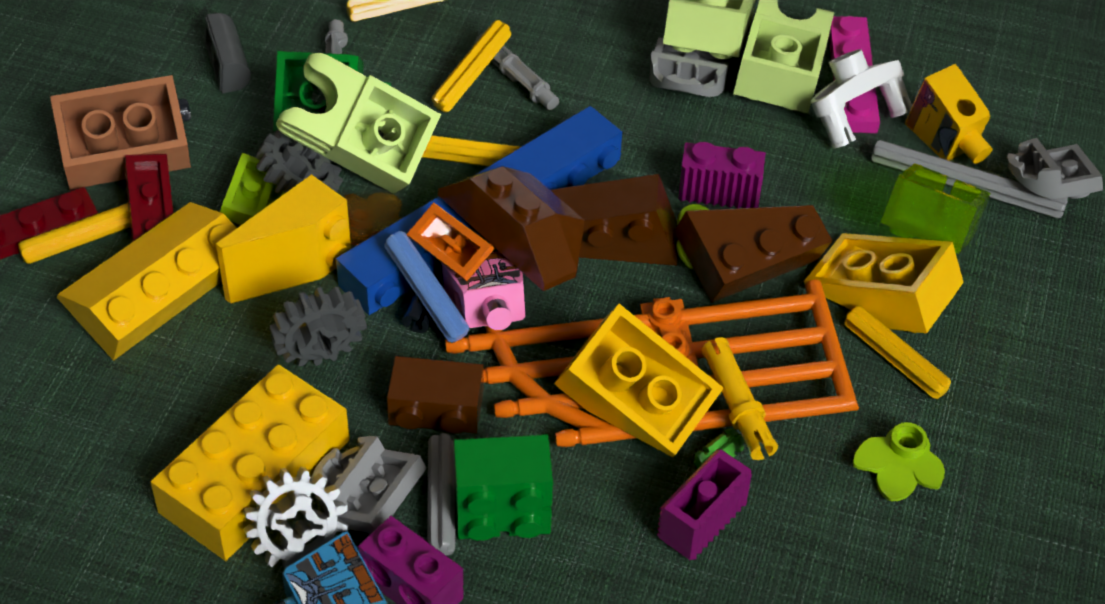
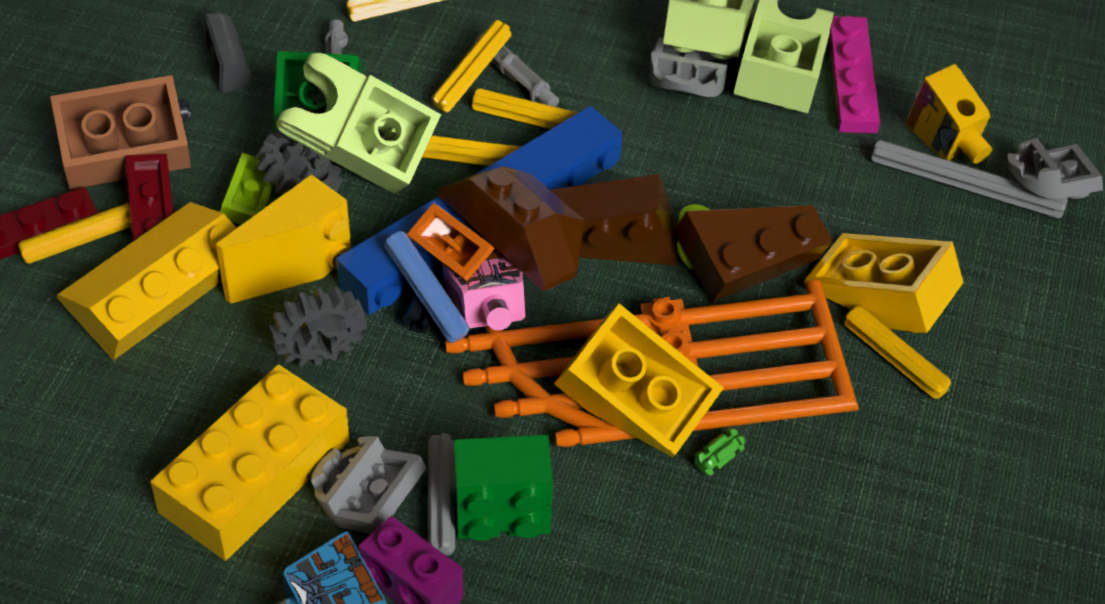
(297, 499): light grey gear -> none
(371, 214): clear orange plate -> none
(435, 394): reddish brown brick -> none
(519, 109): none -> yellow axle
(704, 504): magenta brick -> none
(721, 175): magenta brick -> none
(745, 413): yellow pin -> none
(853, 79): white connector -> none
(900, 467): lime plate -> none
(924, 211): clear neon green piece -> none

